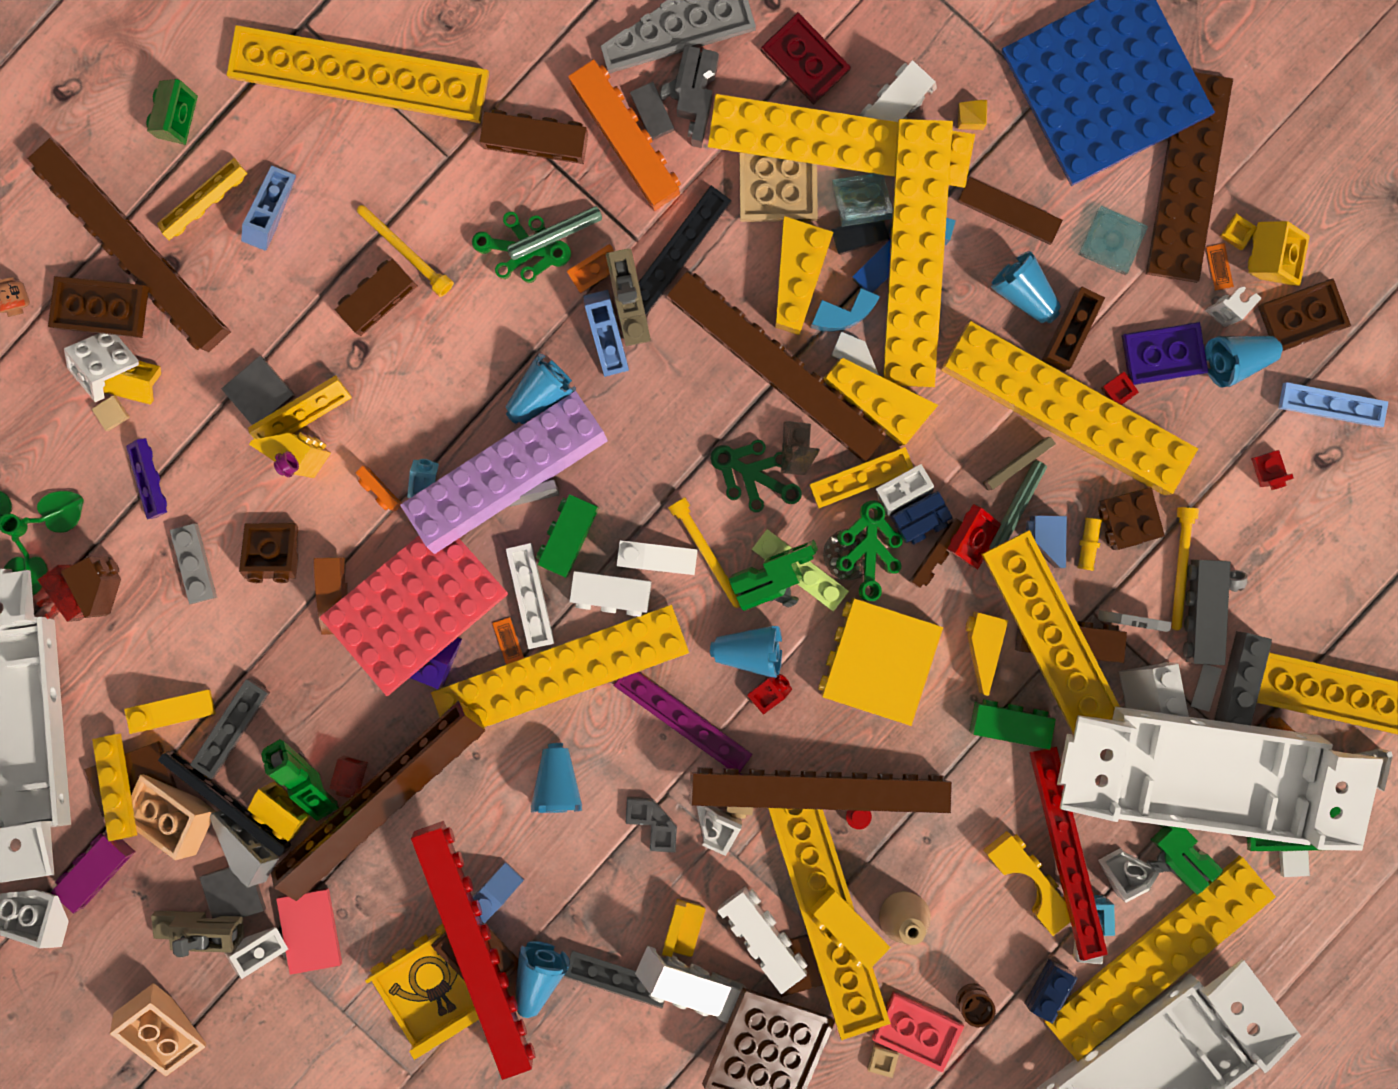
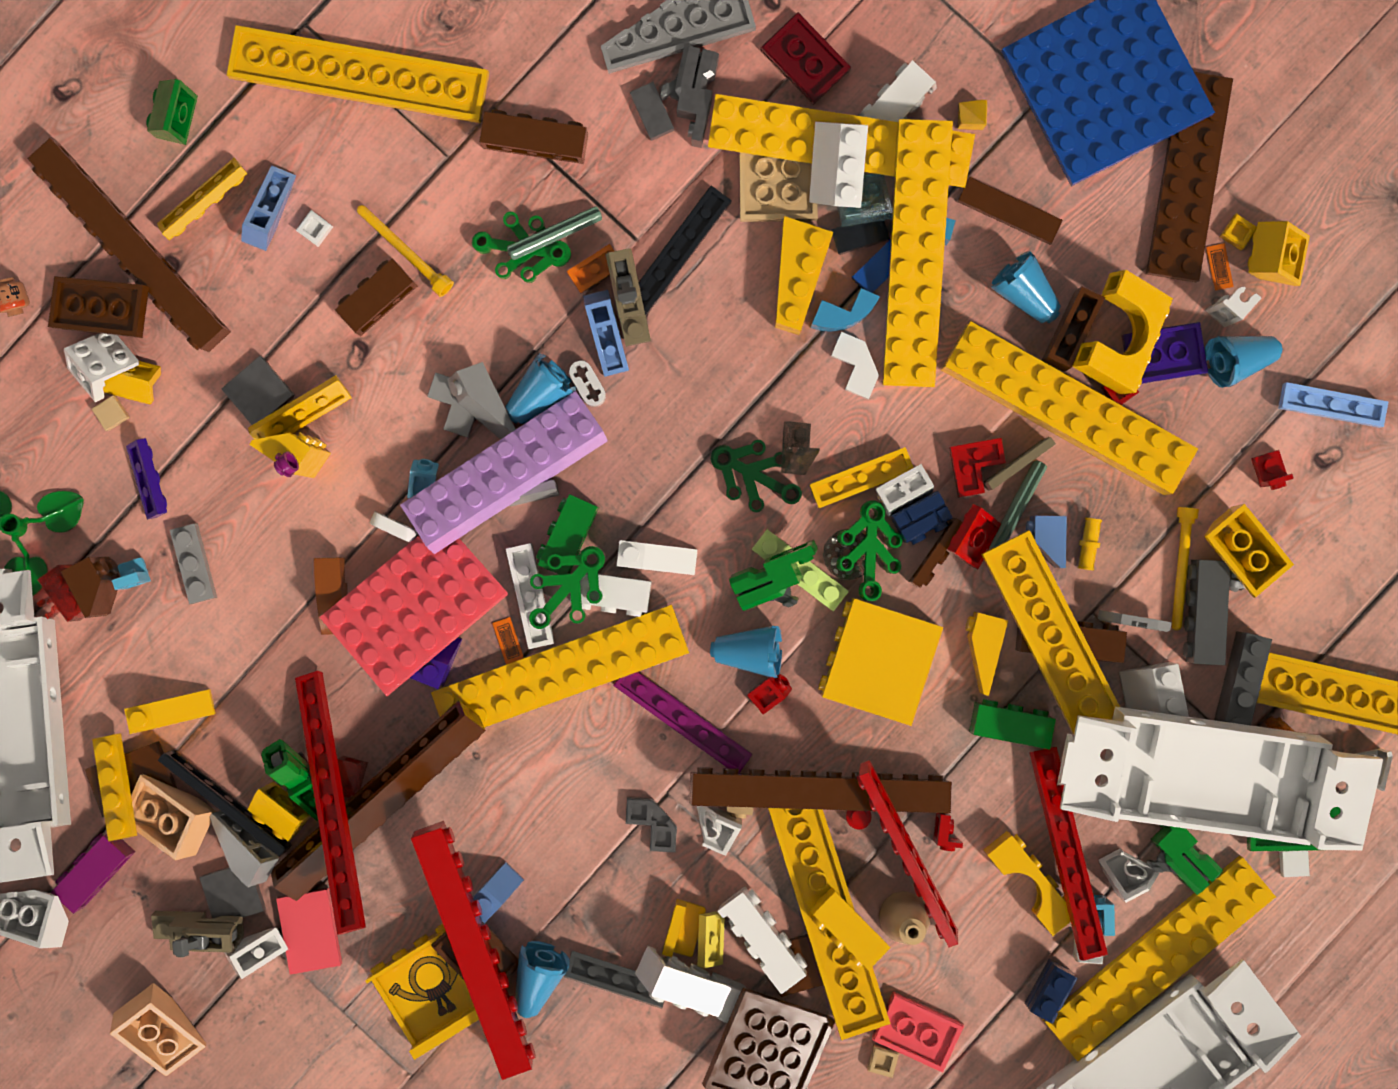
(131, 574): none -> medium azure bracket
(230, 728): dark grey plate -> none
(269, 552): reddish brown plate -> none
(314, 228): none -> white tile
(330, 803): none -> red plate
(370, 481): orange plate -> none
(393, 527): none -> white beam
(459, 419): none -> light grey tile
(480, 398): none -> light grey slope
(556, 782): dark azure cone -> none
(570, 584): none -> green plant
(582, 387): none -> white beam
(624, 135): orange brick -> none
(682, 510): yellow piece -> none
(710, 940): none -> light yellow plate
(776, 367): reddish brown brick -> none
(838, 164): none -> white slope
(881, 401): yellow wedge -> none
(904, 846): none -> red plate
(943, 827): none -> red bracket
(969, 460): none -> red plate
(975, 1005): reddish brown wheel -> none
(1113, 240): clear light blue plate -> none
(1131, 519): reddish brown plate -> none
(1147, 311): none -> yellow arch
(1206, 687): white sticker -> none
(1247, 549): none -> yellow slope
(1305, 314): reddish brown tile -> none

